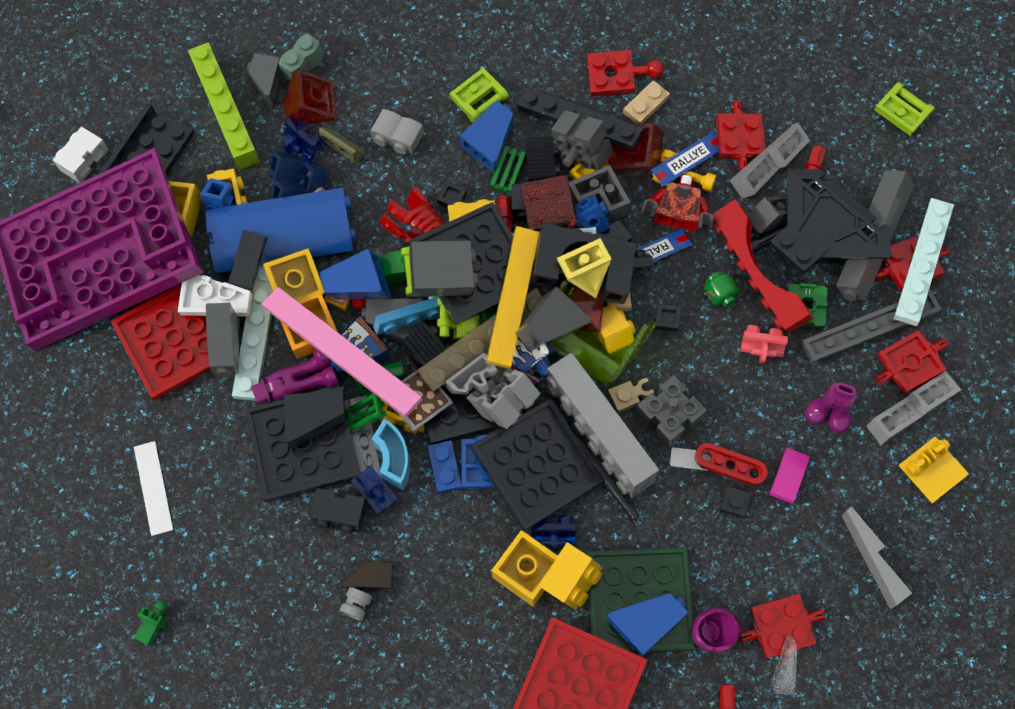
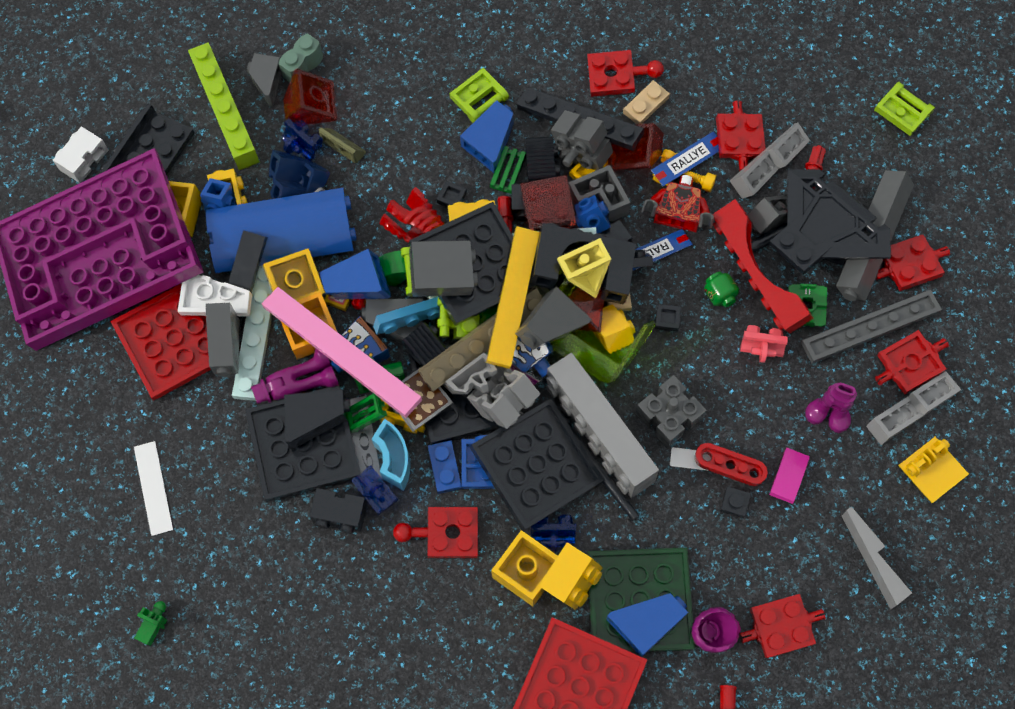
(357, 598): light grey wheel -> none
(370, 575): dark brown slope -> none
(397, 132): light grey brick -> none
(438, 521): none -> red plate
(627, 396): tan plate -> none
(785, 672): clear slope -> none
(923, 262): light aqua plate -> none

